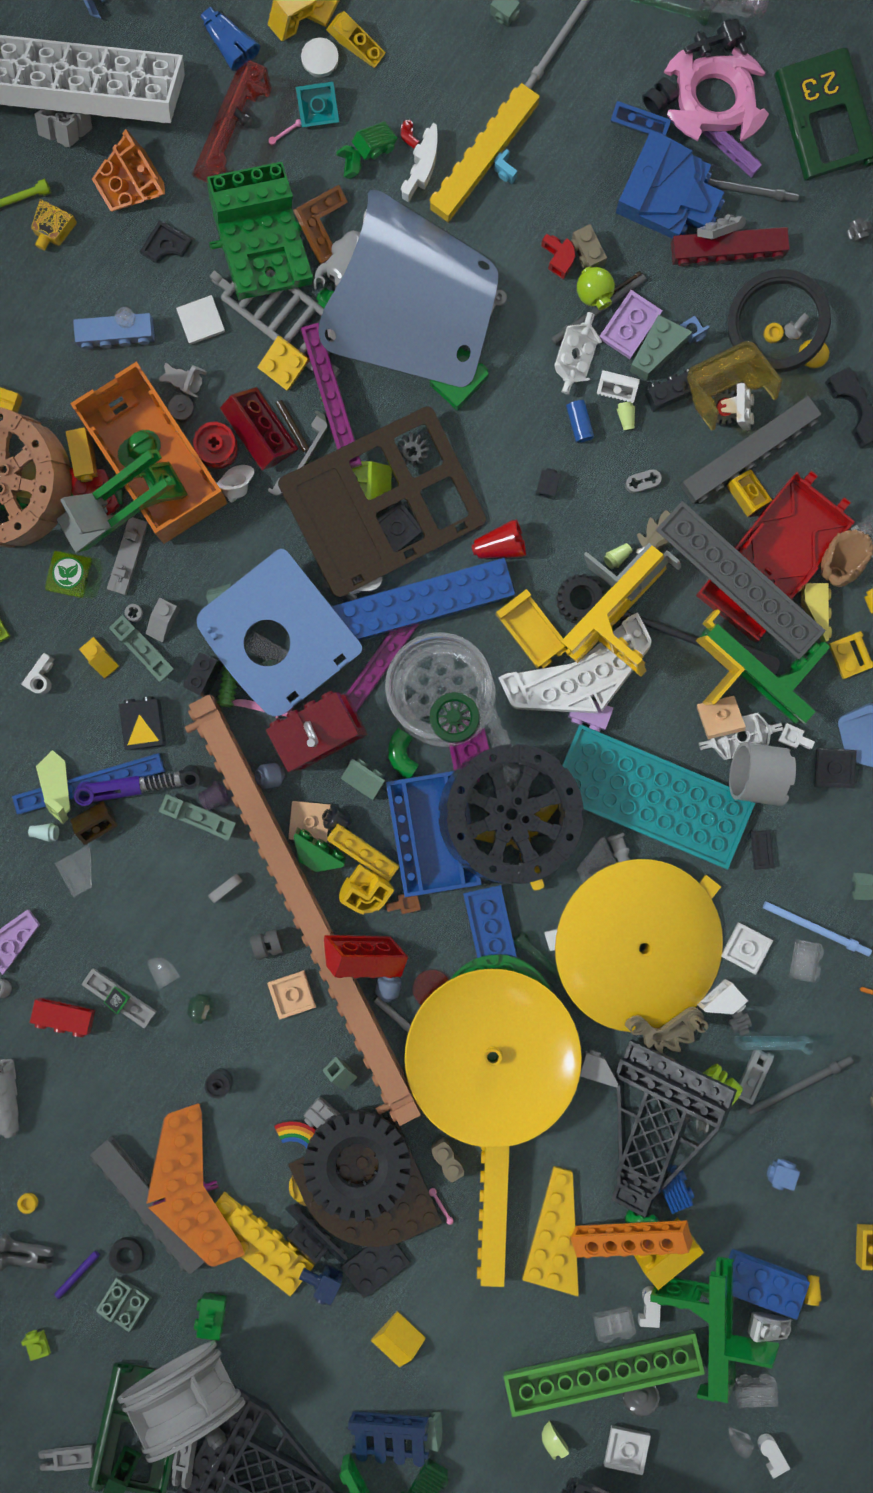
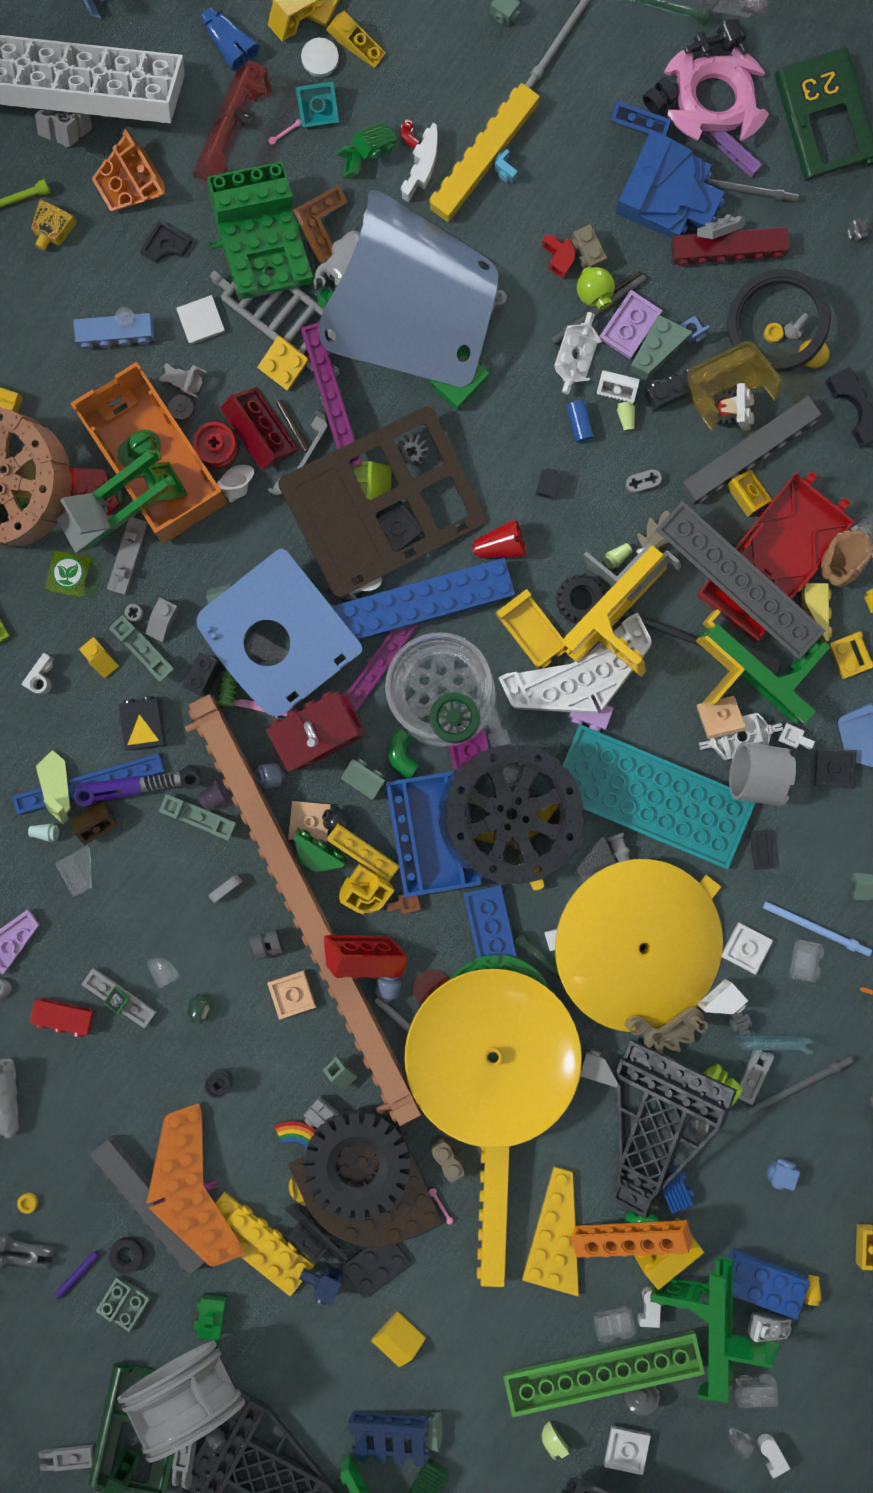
(36, 1344): lime bracket -> none
(82, 454): yellow slope -> none

